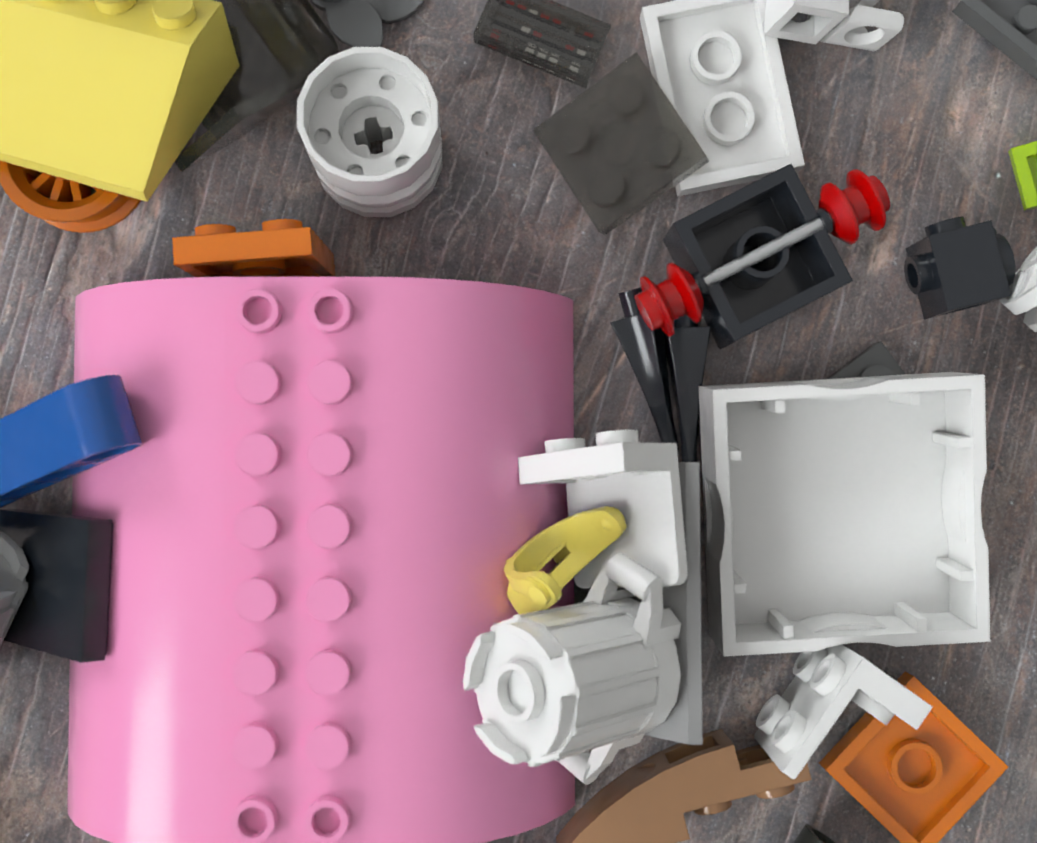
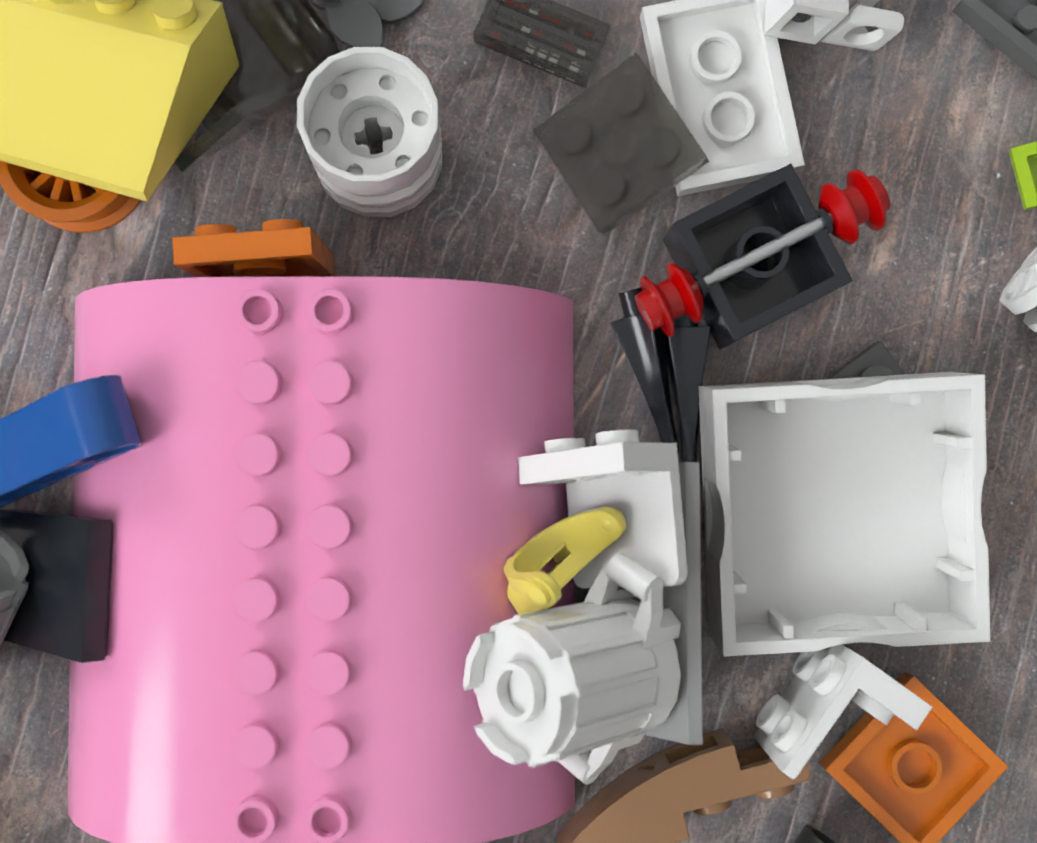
(959, 267): black brick -> none

